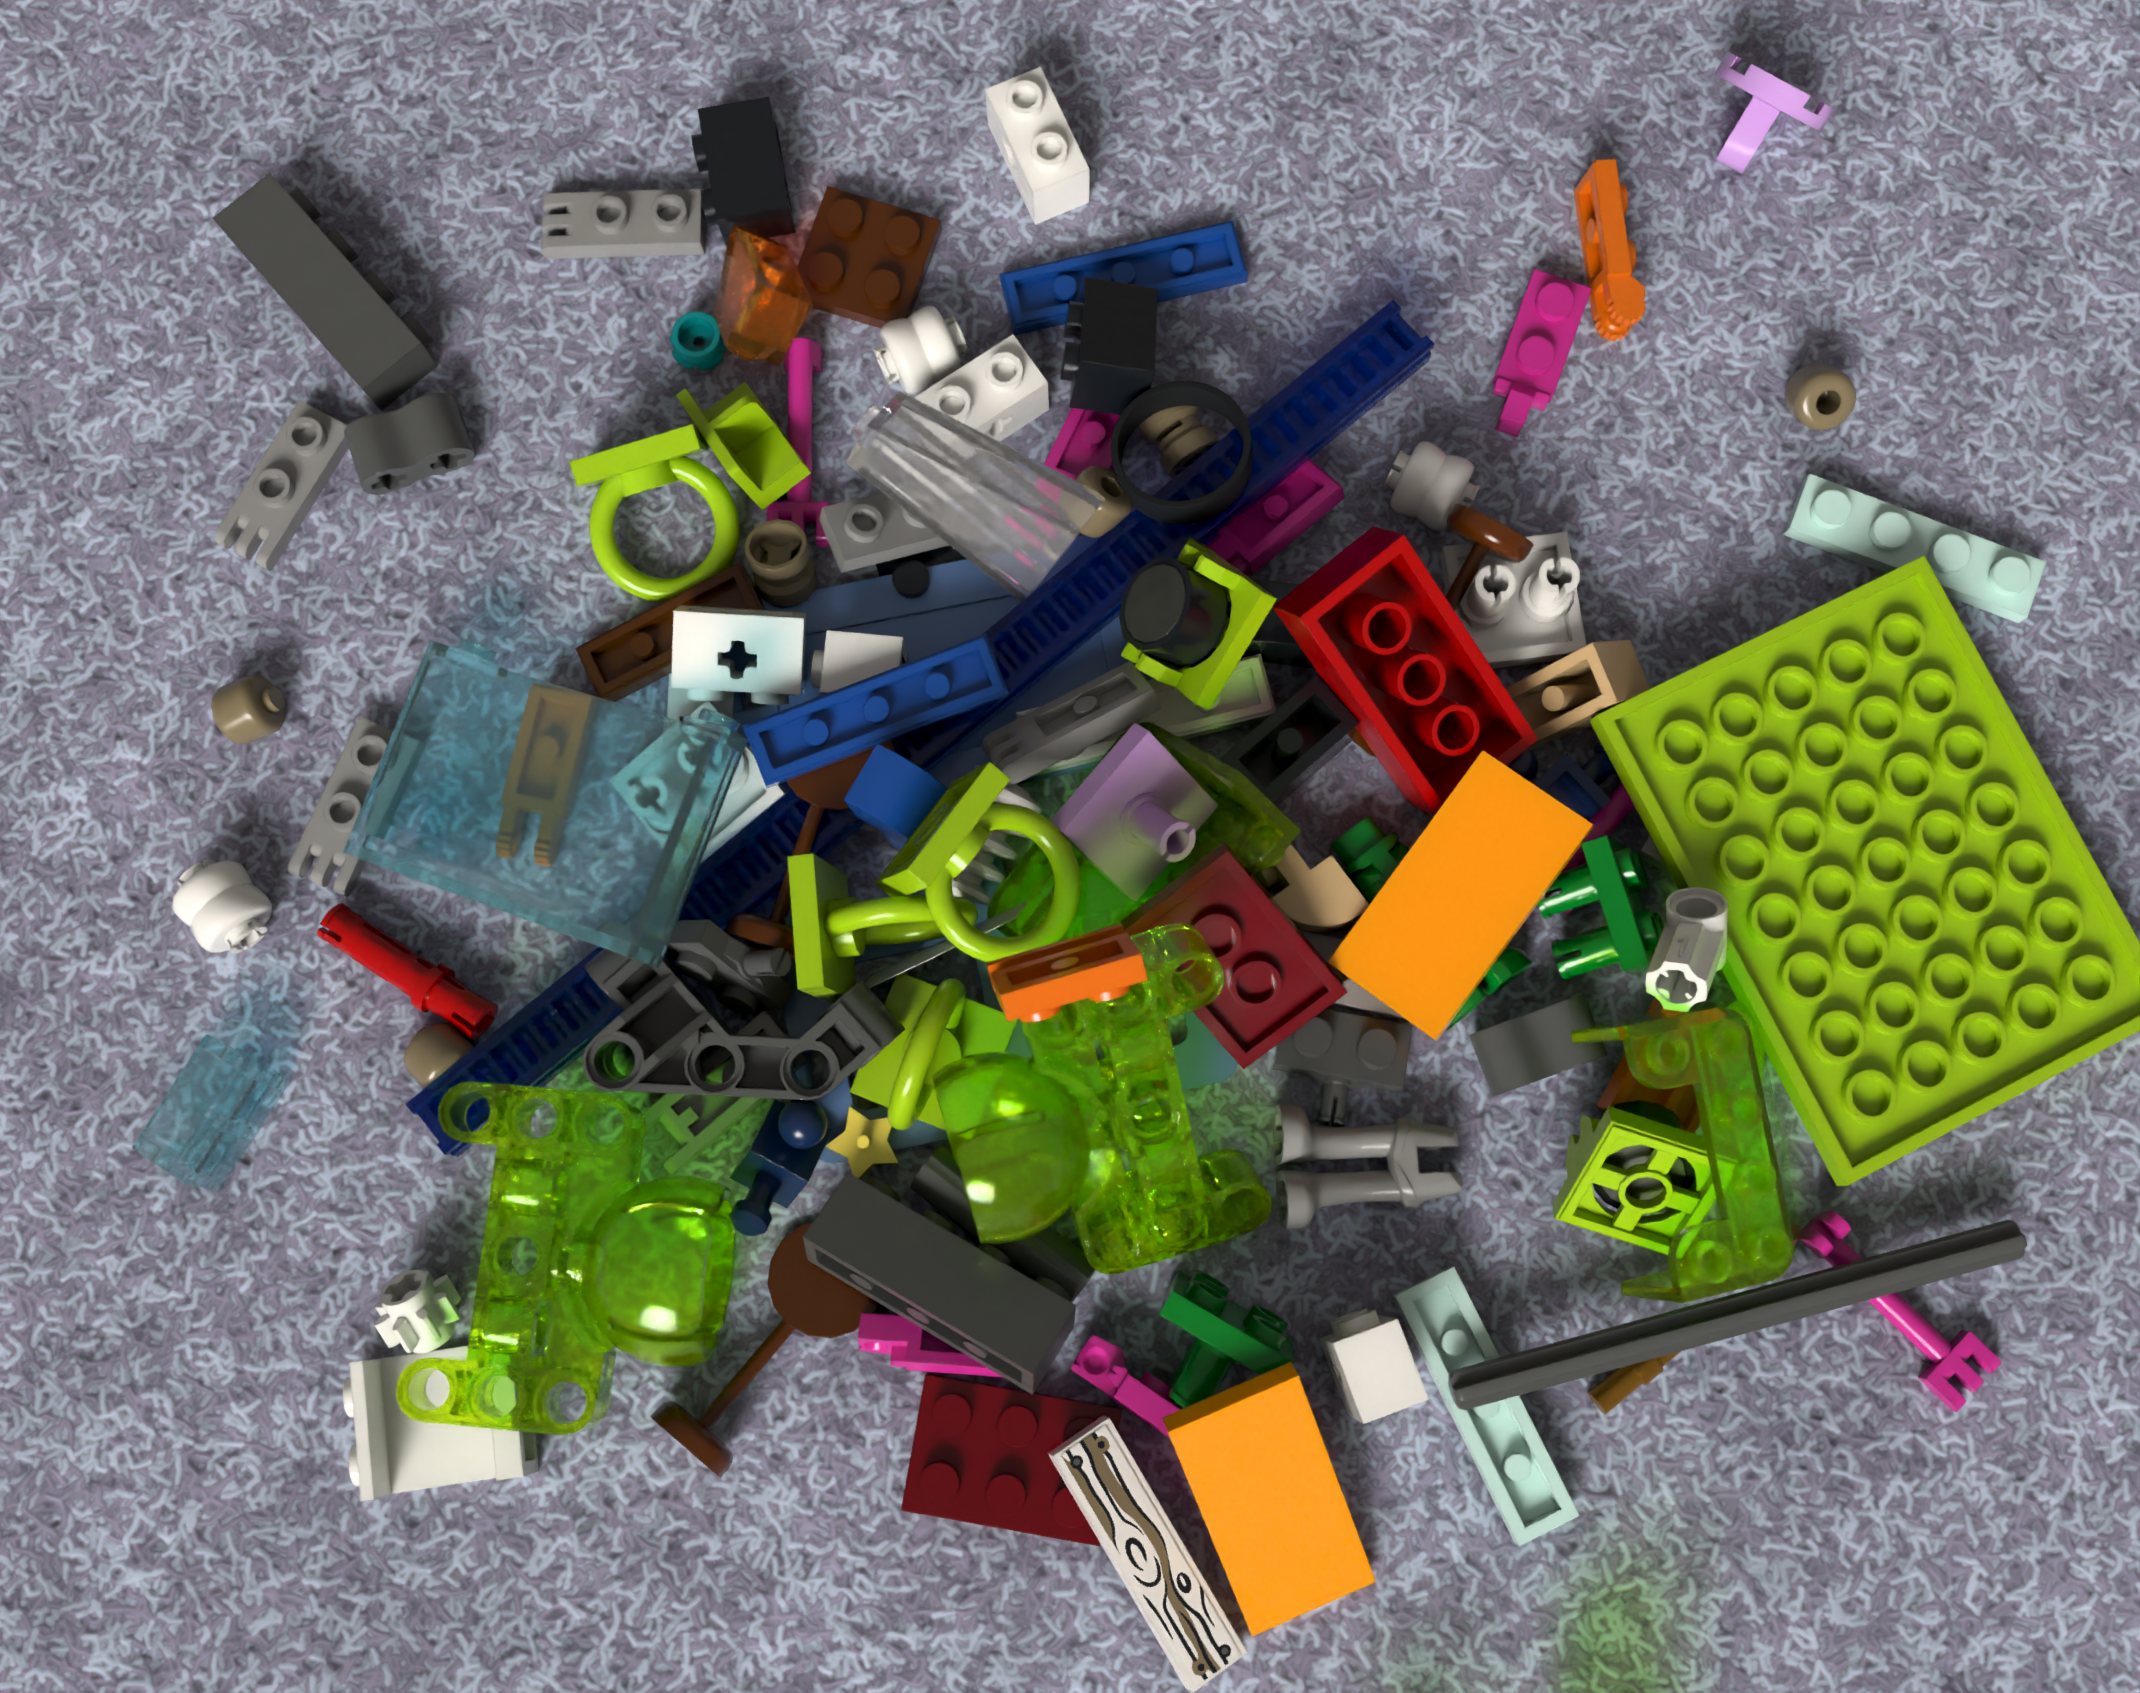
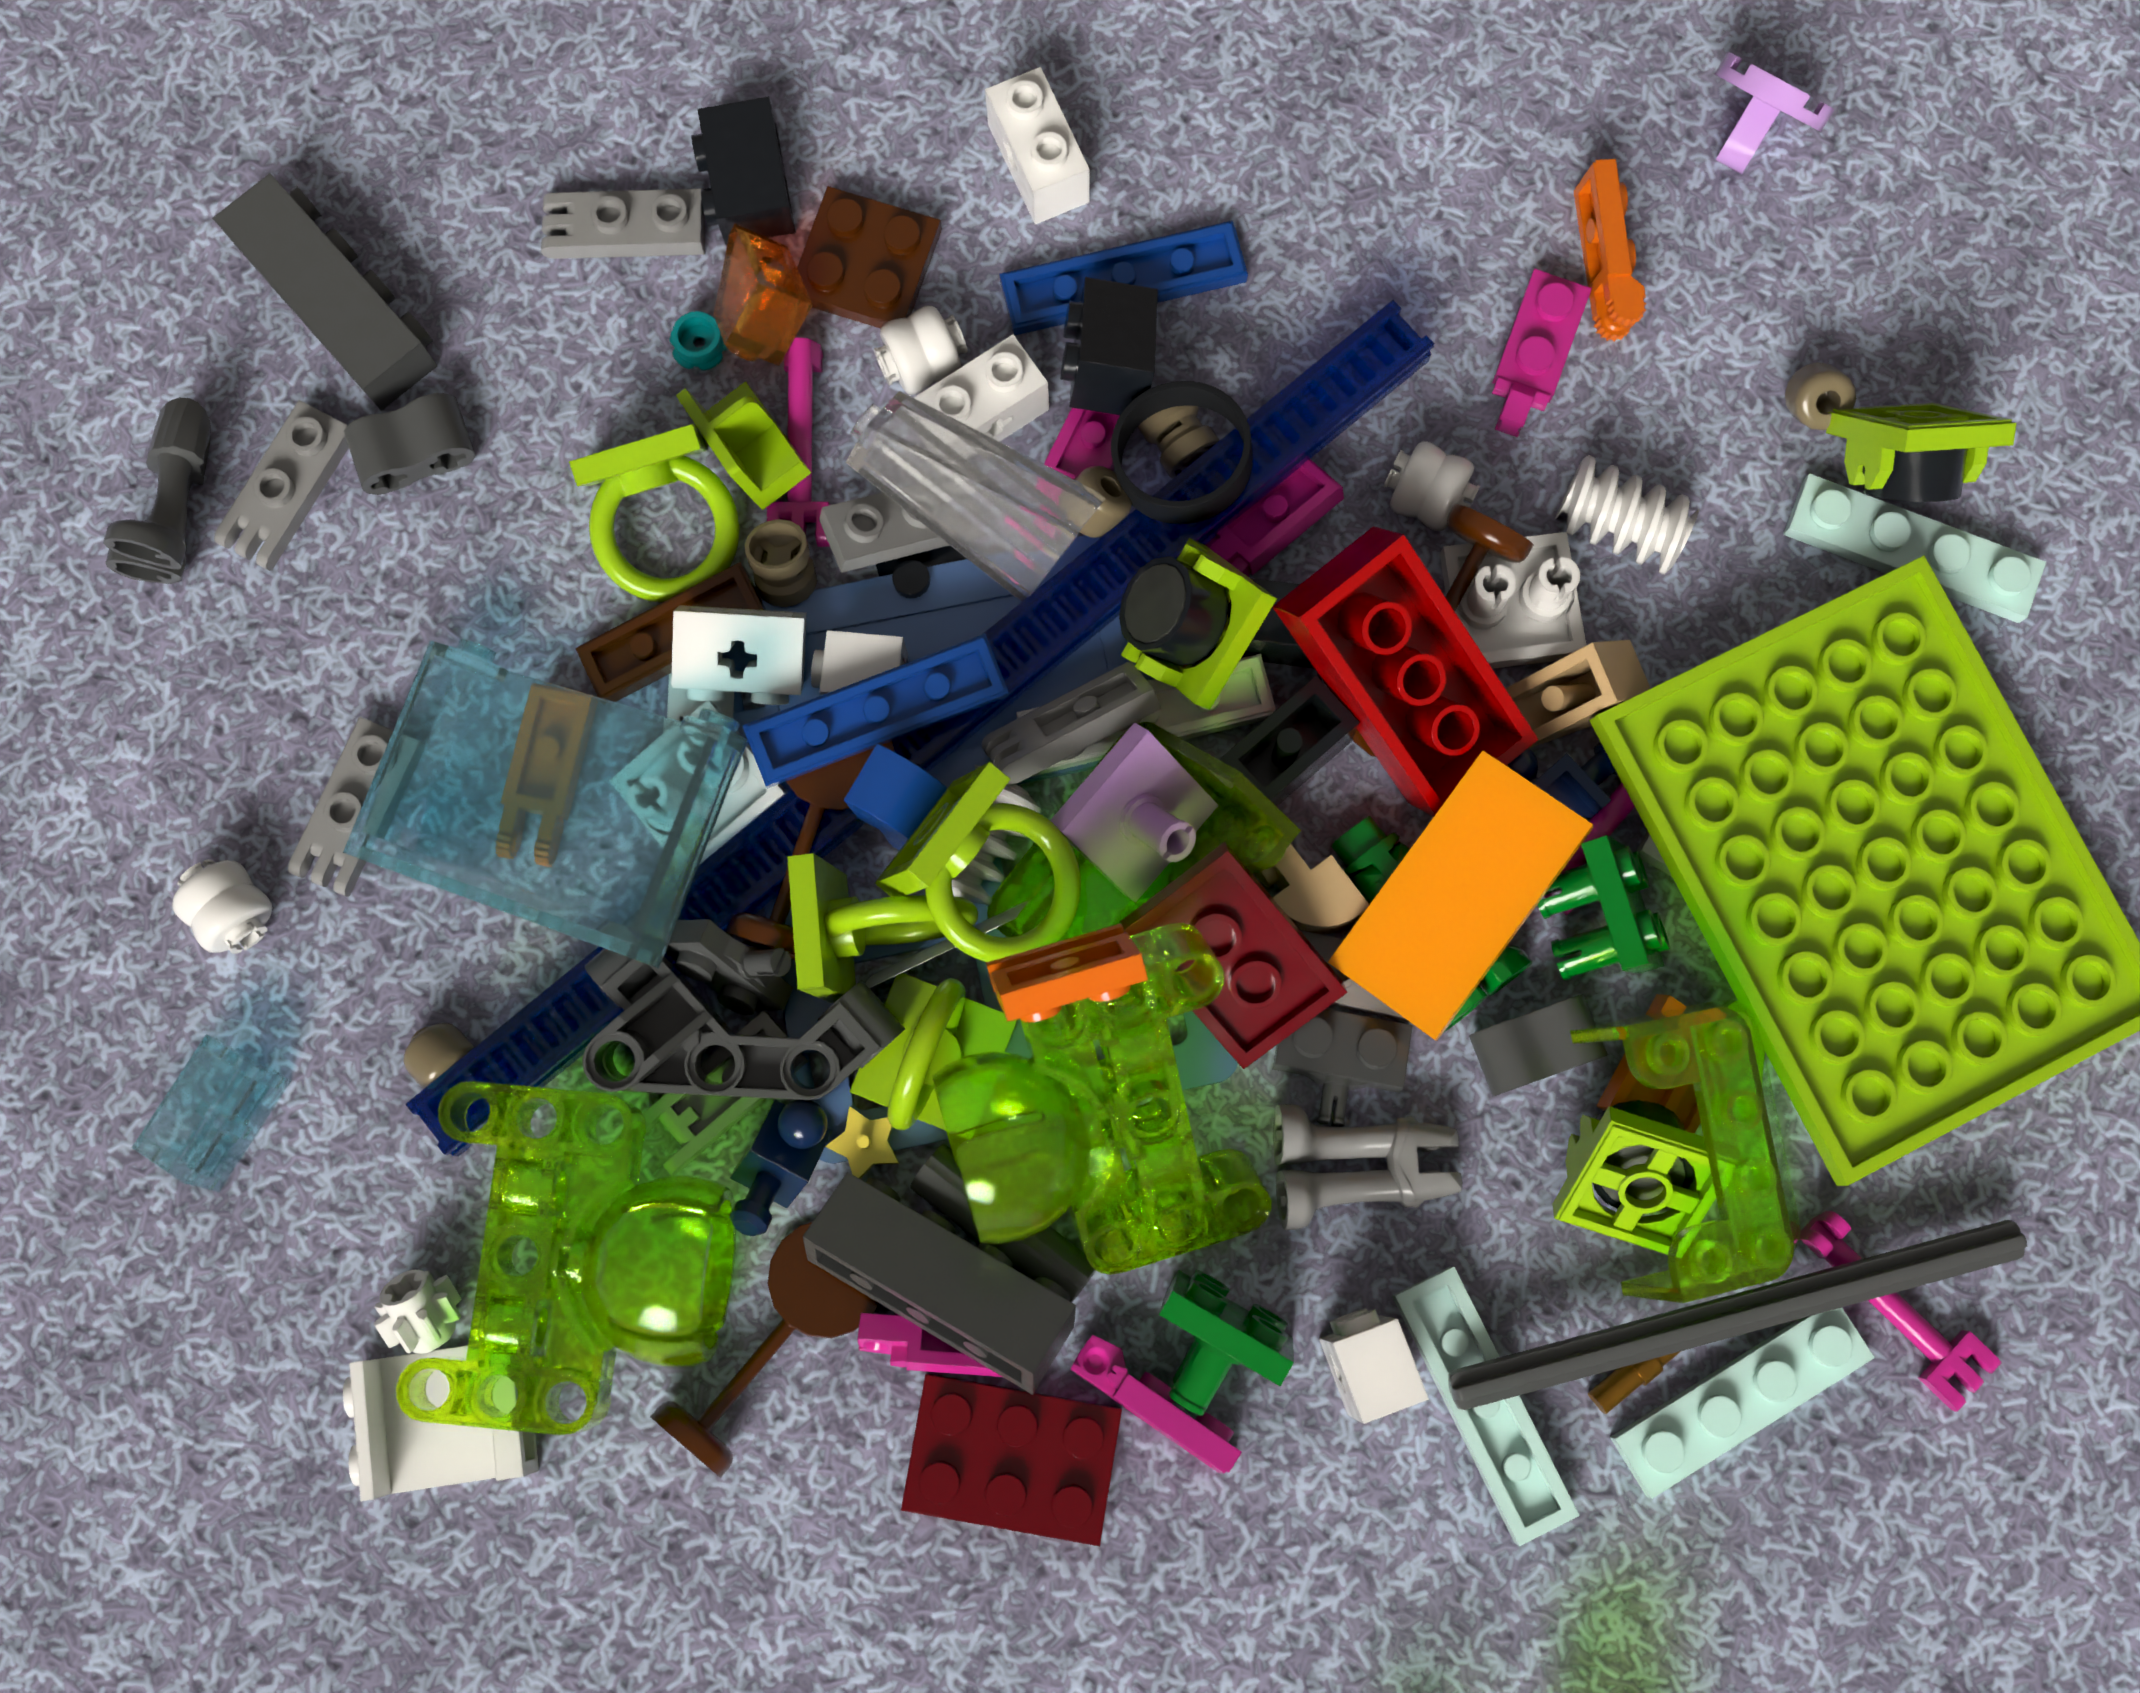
(179, 455): none -> dark grey piece
(248, 709): dark tan piece -> none
(427, 984): red pin -> none
(1147, 1553): white tile -> none
(1270, 1498): light orange tile -> none
(1627, 514): none -> white piece
(1689, 948): white piece -> none
(1740, 1399): none -> light aqua plate
(1917, 448): none -> lime piece

